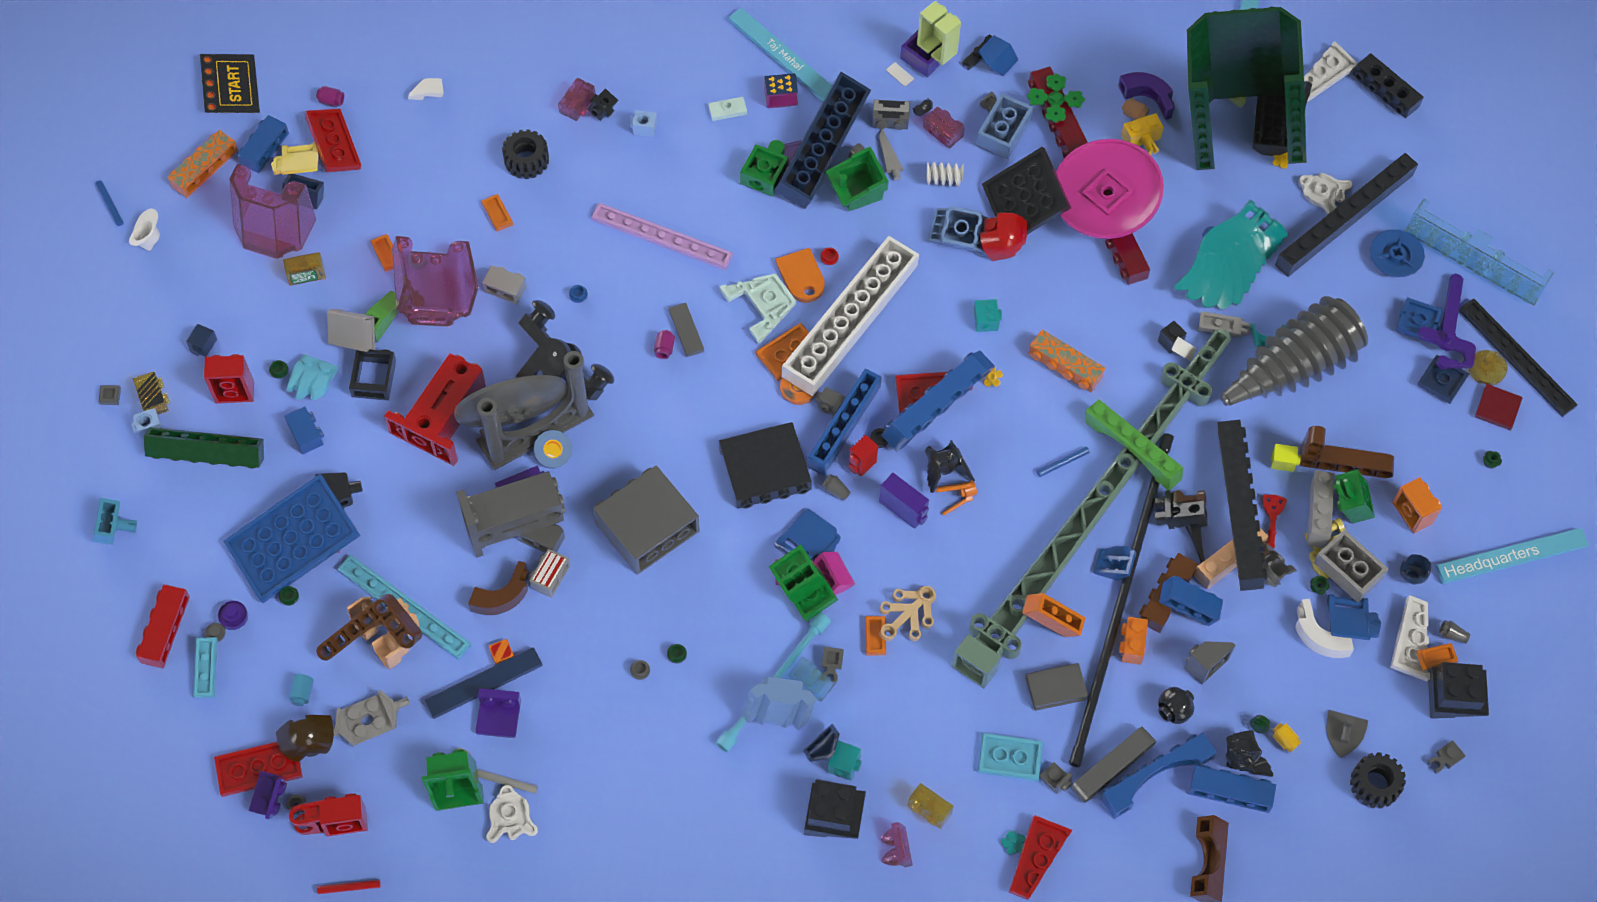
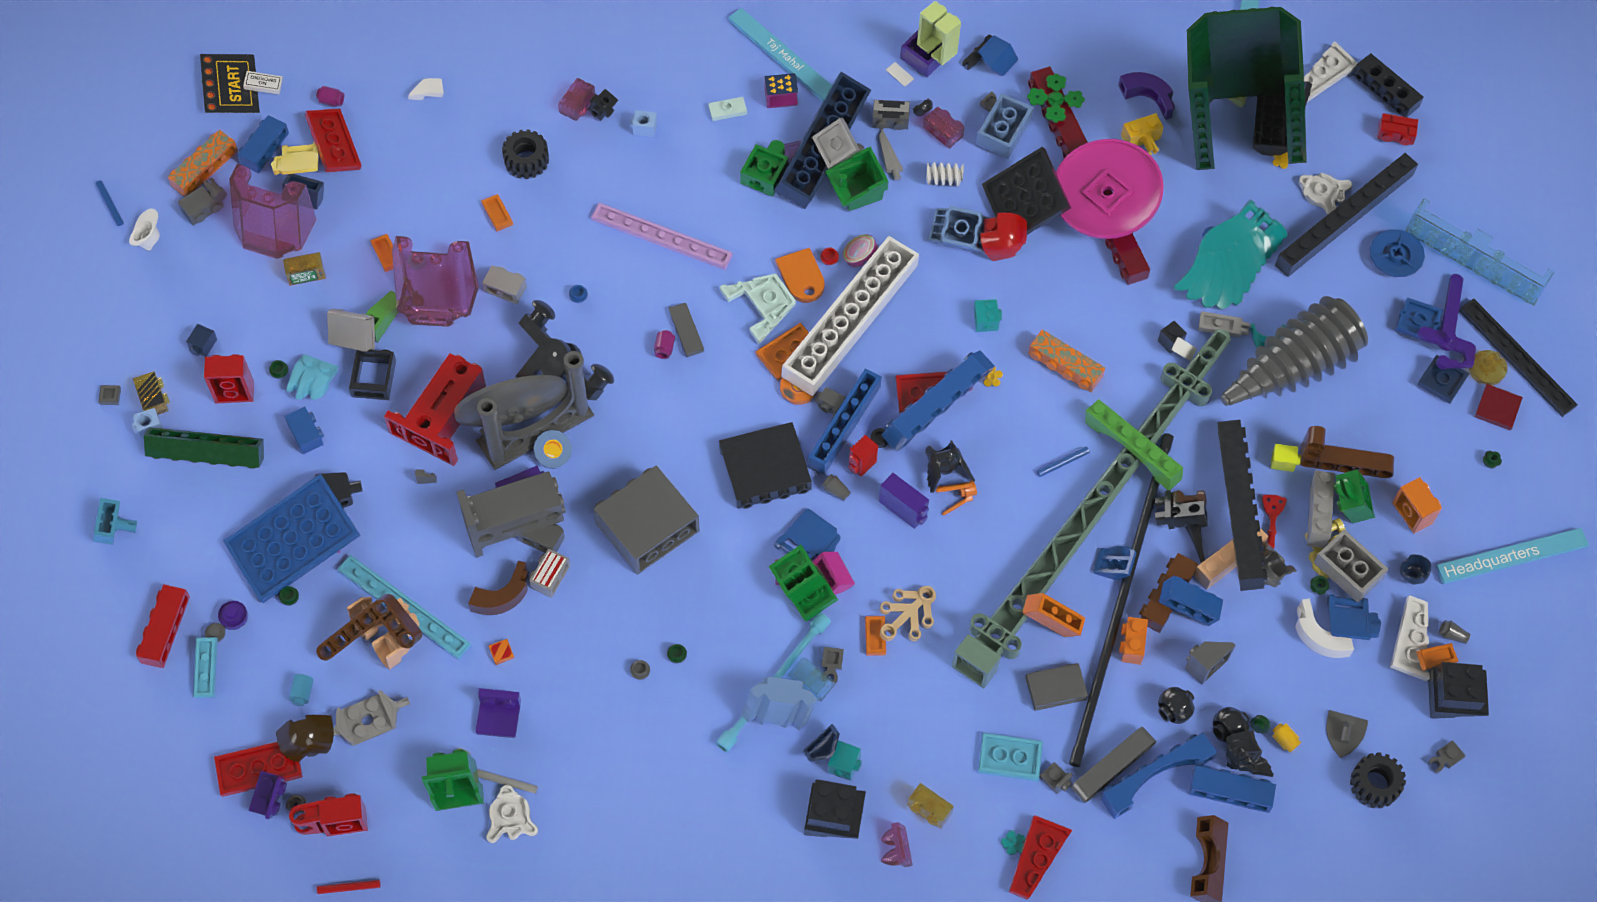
(203, 203): none -> dark grey hinge
(263, 82): none -> white tile
(424, 478): none -> dark grey tile
(488, 679): dark blue tile -> none
(835, 143): none -> light grey bracket
(859, 250): none -> tile
(1135, 109): medium nougat brick -> none
(1229, 721): none -> black plant
(1397, 129): none -> red brick

